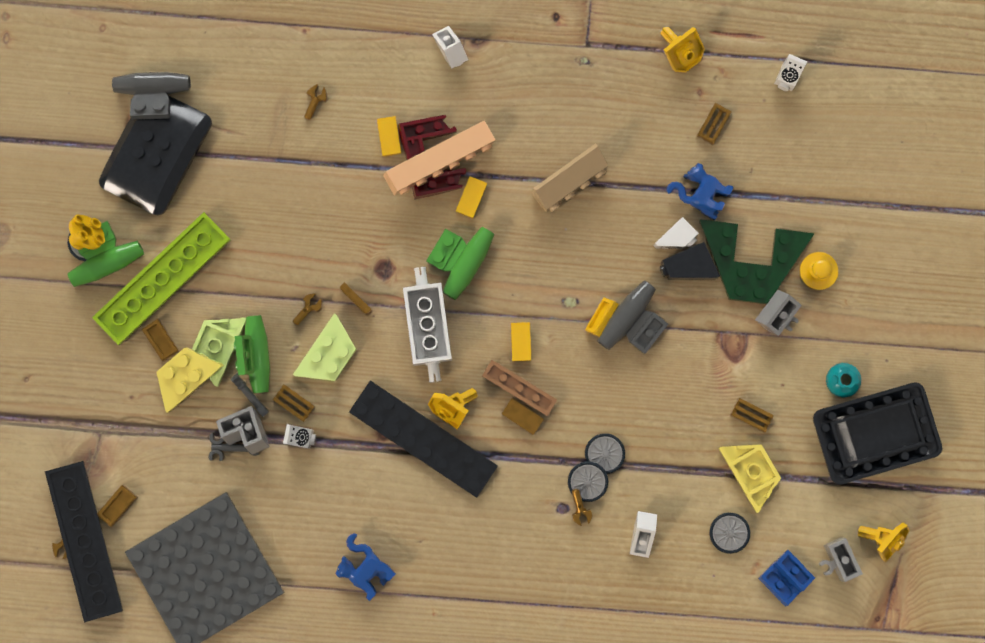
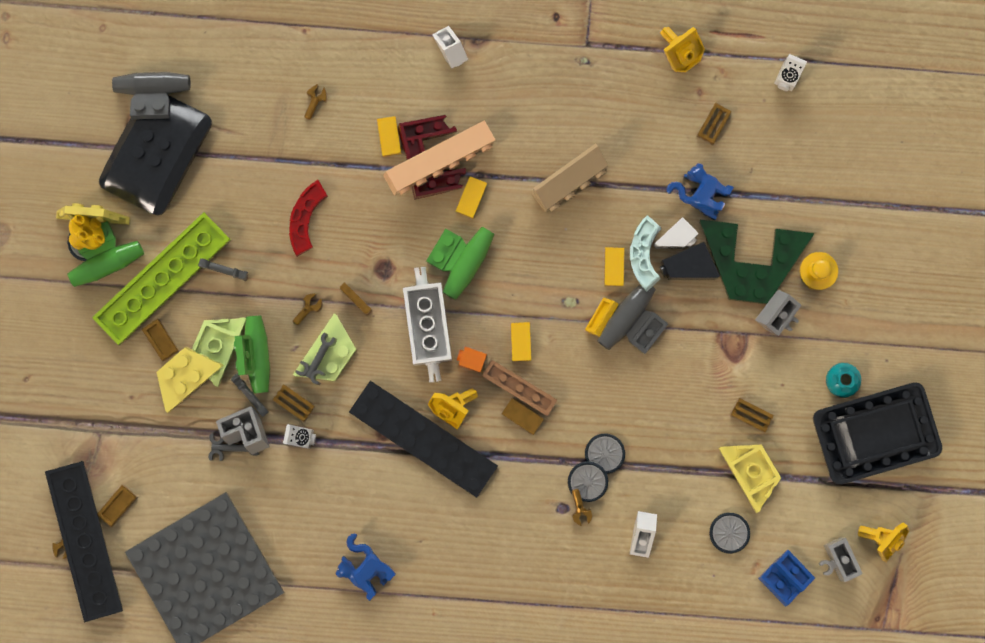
(95, 211): none -> light yellow wing
(243, 275): none -> dark grey bar
(301, 217): none -> red tile
(311, 370): none -> dark grey bar
(471, 359): none -> orange brick
(614, 267): none -> yellow tile
(640, 253): none -> light aqua tile

